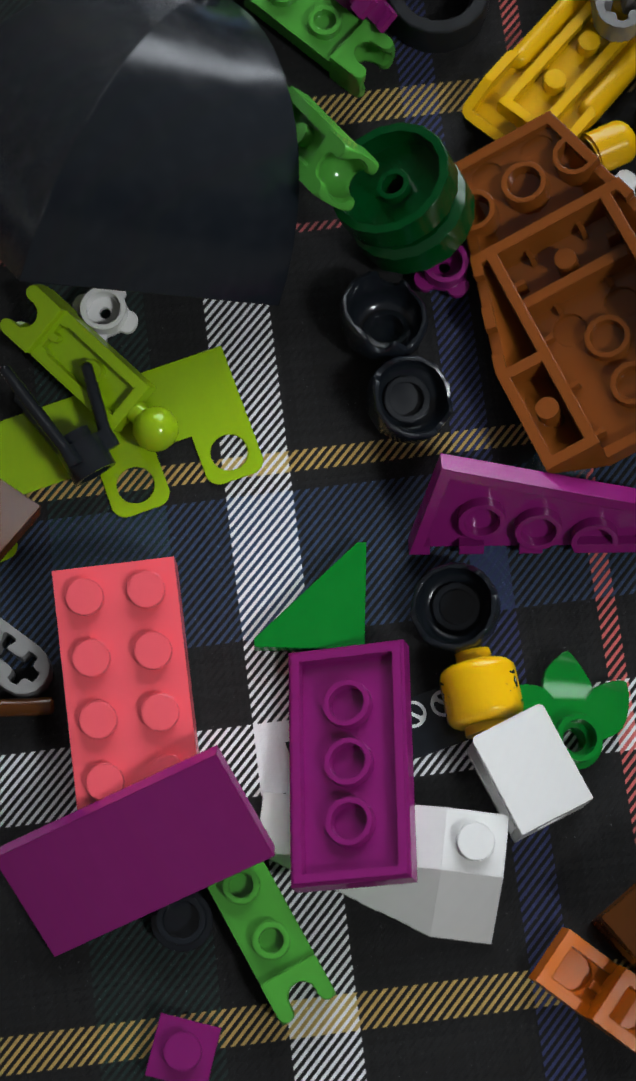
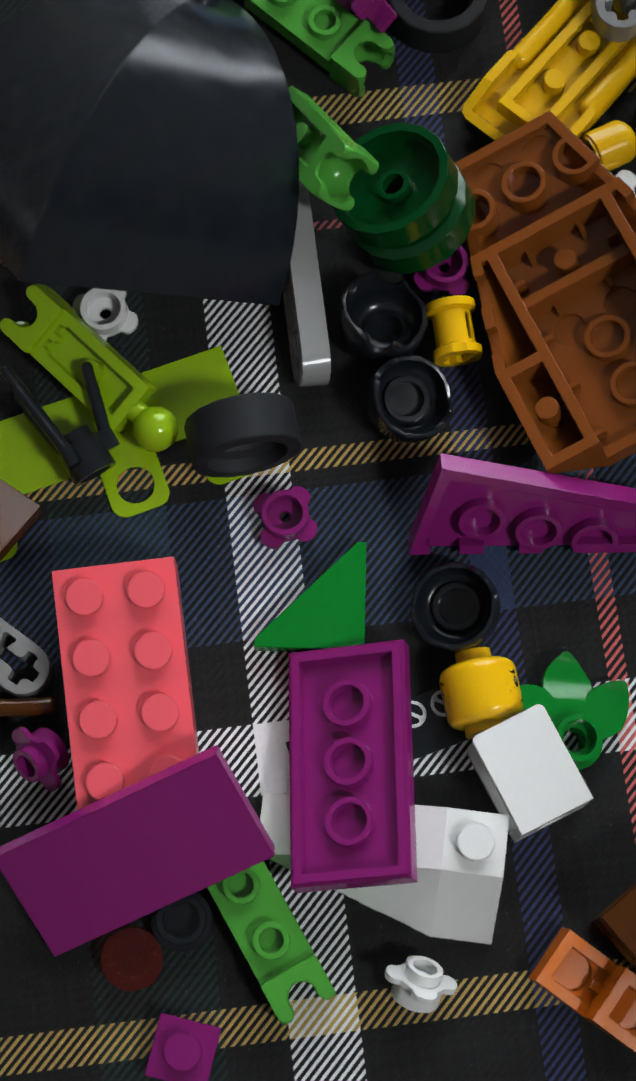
(40, 756): none -> magenta plate
(132, 959): none -> clear red plate
(242, 434): none -> black tyre
(285, 501): none -> magenta plate
(305, 304): none -> light grey beam
(419, 984): none -> white plate
(453, 331): none -> yellow bush

